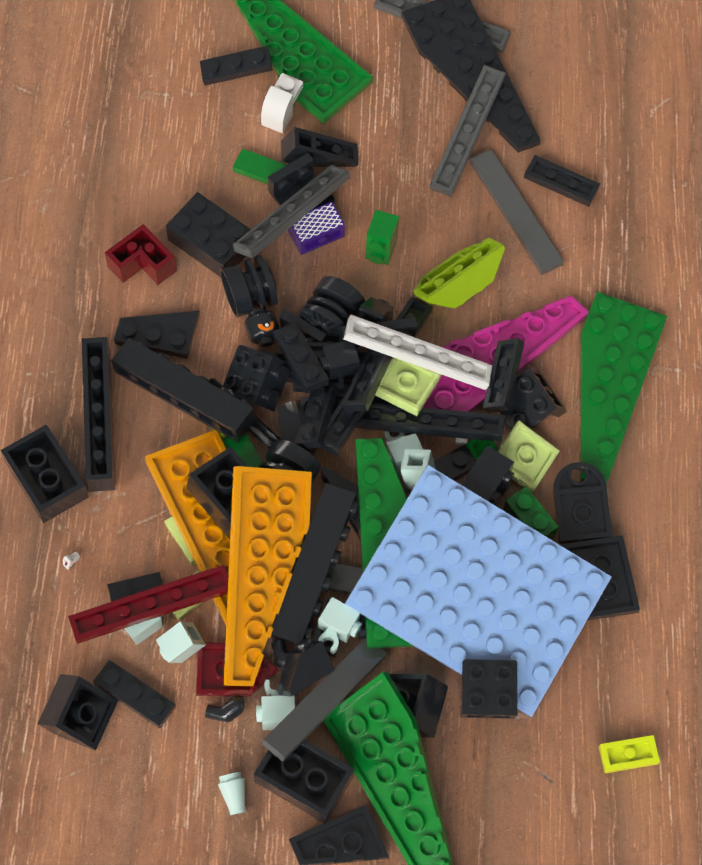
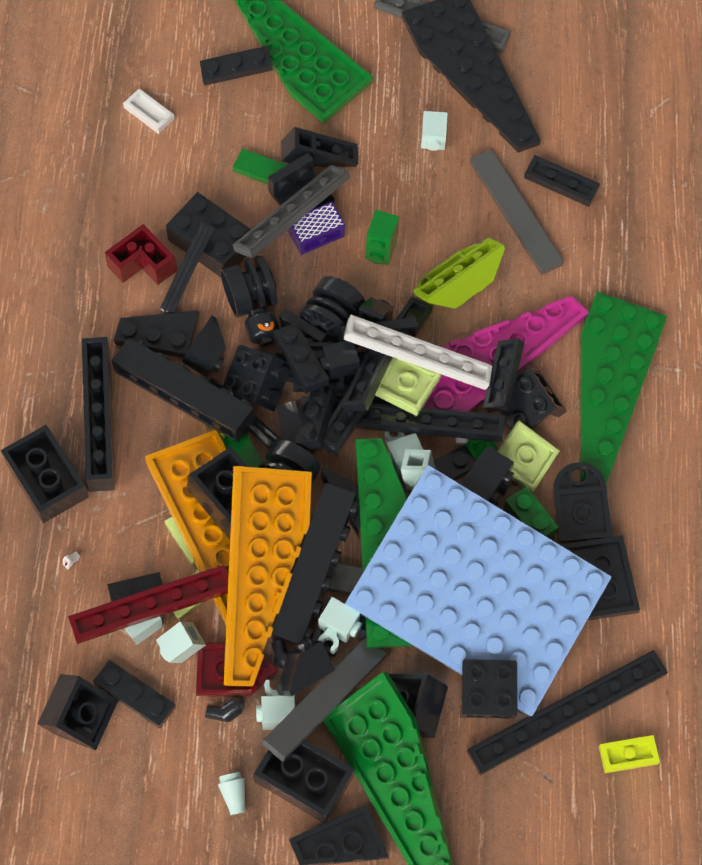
(148, 111): none -> white tile
(187, 267): none -> black axle
(207, 349): none -> black slope
(279, 102): white brick -> none
(434, 130): none -> light aqua brick
(467, 131): dark grey tile -> none
(566, 712): none -> black tile

